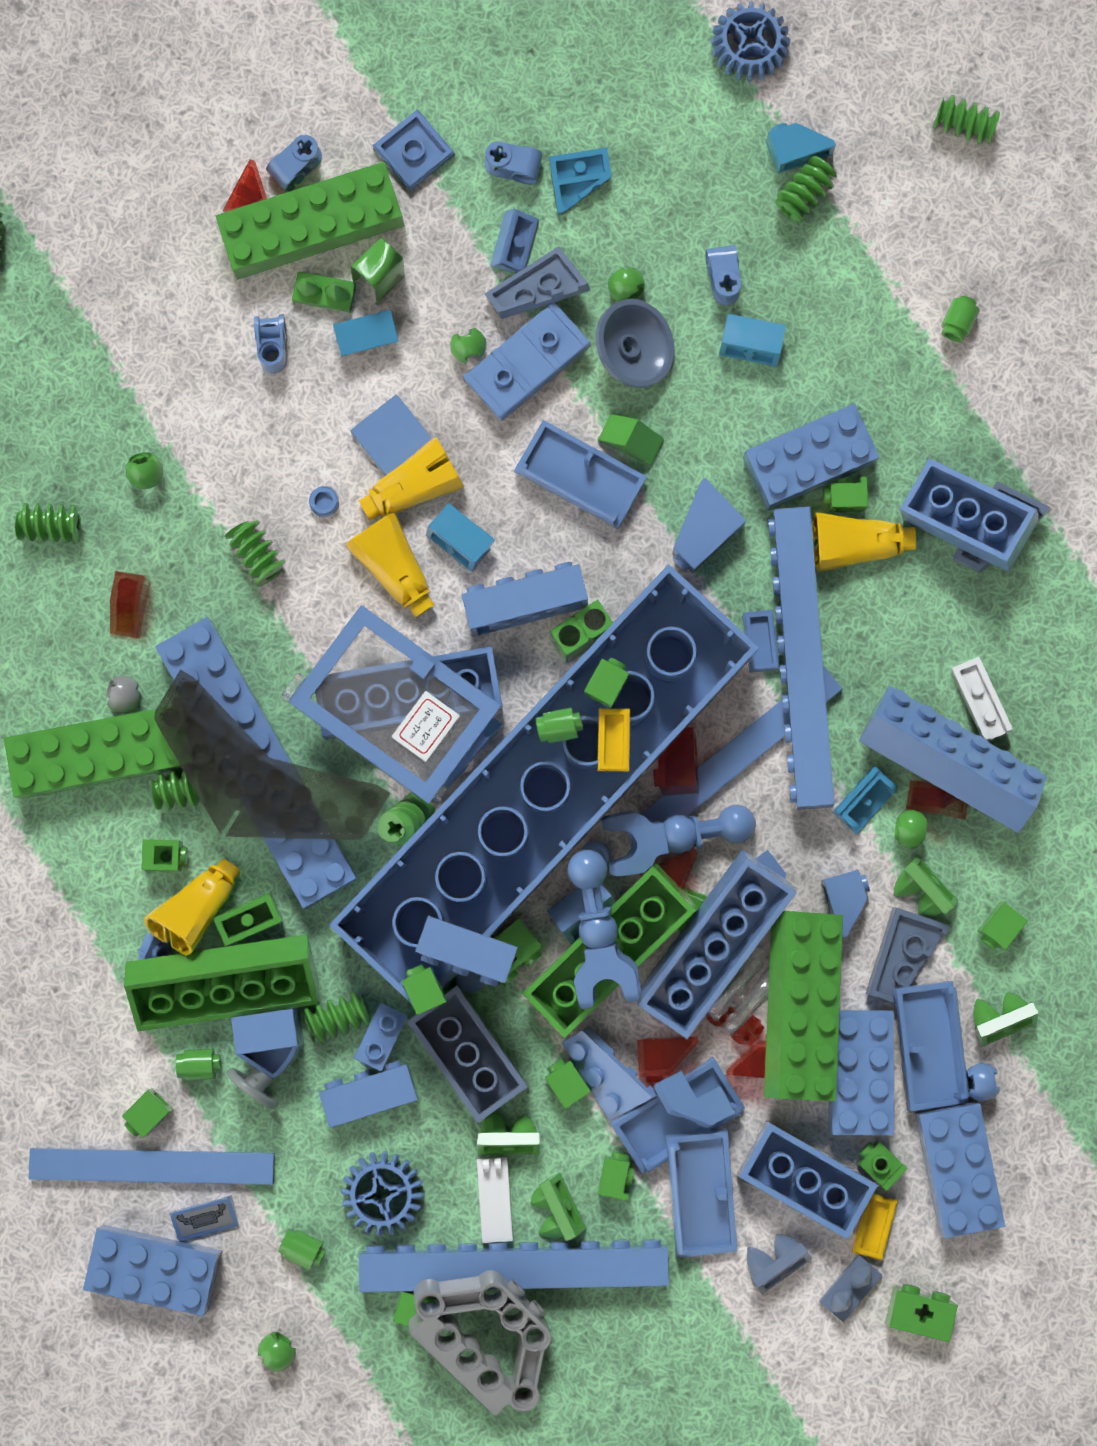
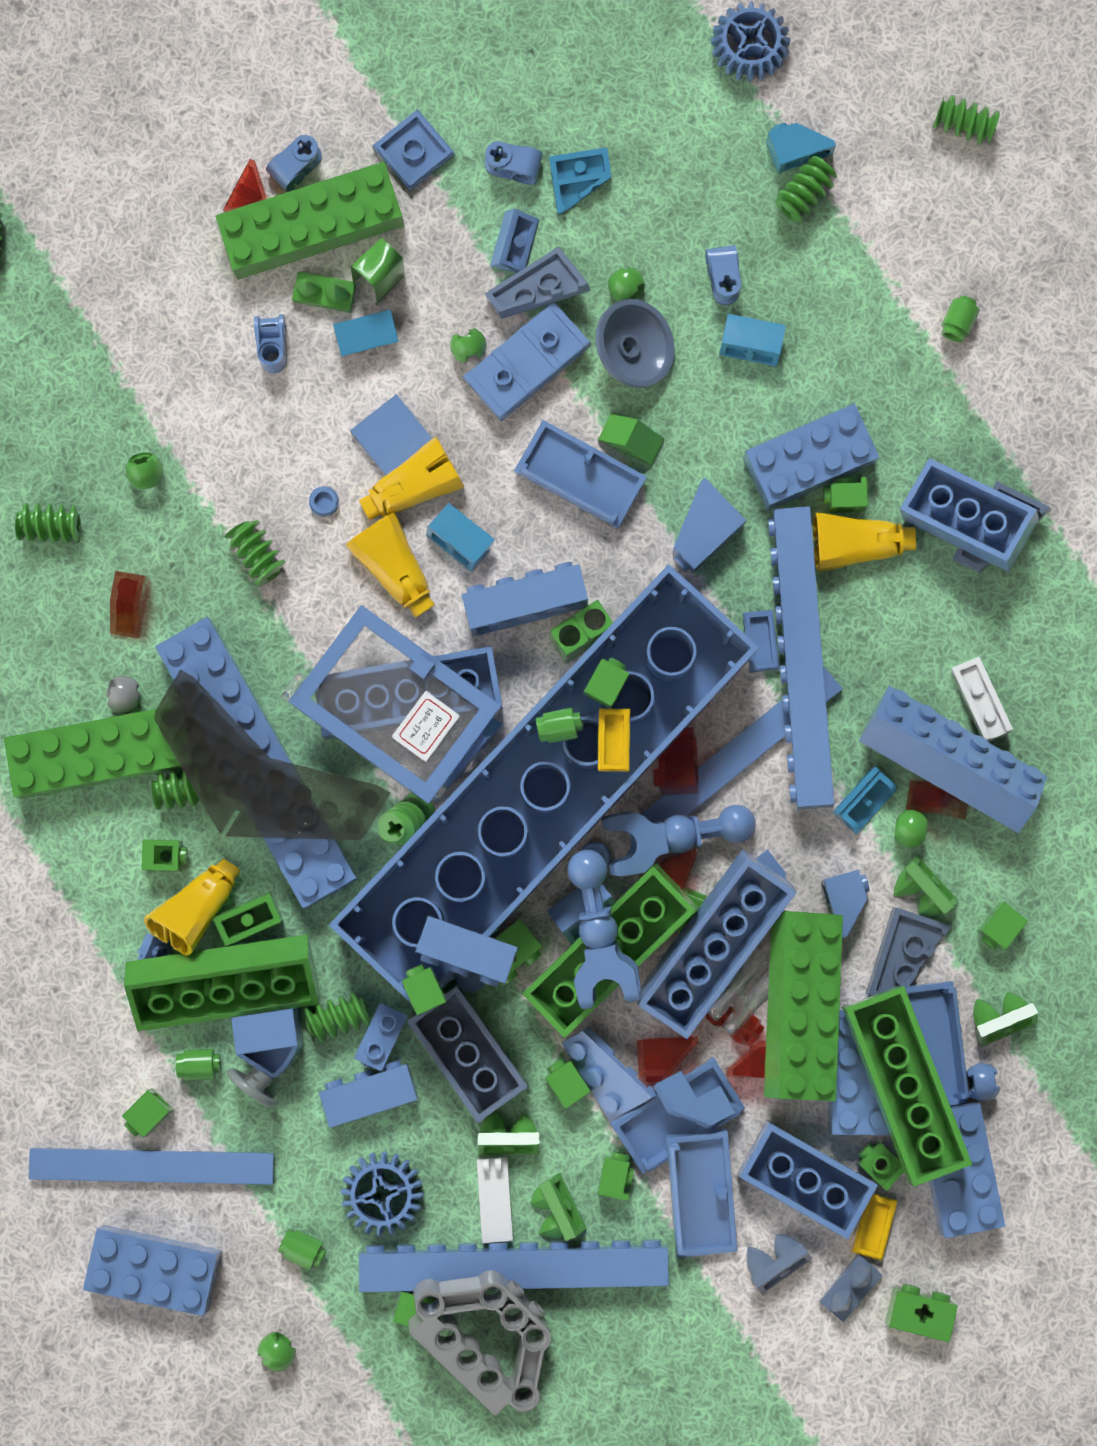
(204, 1218): slope -> none
(906, 1086): none -> bright green brick

